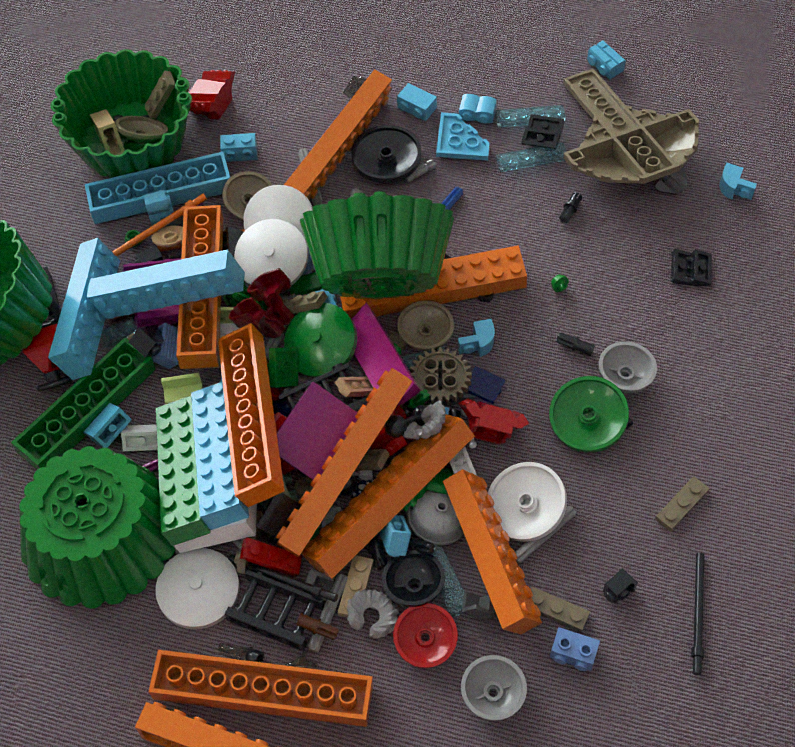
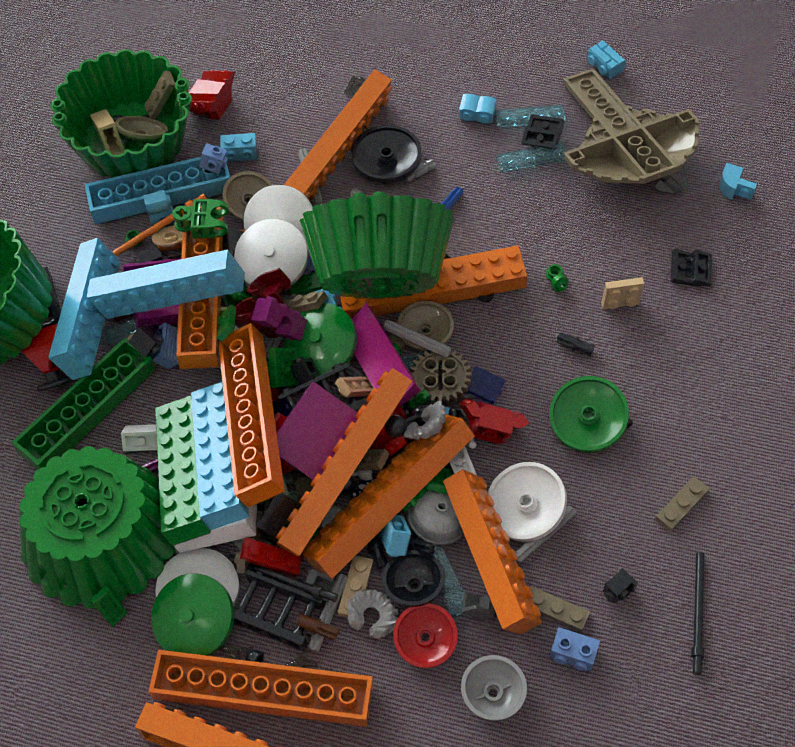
(107, 425): medium azure brick -> none
(108, 606): none -> green plate
(180, 386): yellowish green panel -> none
(192, 615): none -> green dish
(202, 218): none -> green piece
(213, 158): none -> medium blue brick
(226, 323): none -> green plate
(278, 315): none -> magenta arch
(304, 370): none -> black brick
(416, 102): medium azure brick -> none
(417, 338): none -> light grey axle
(460, 140): medium azure plate -> none
(480, 341): medium azure brick -> none
(557, 269): none -> green plate
(570, 207): black axle -> none
(622, 293): none -> tan plate
(628, 360): light grey hat -> none

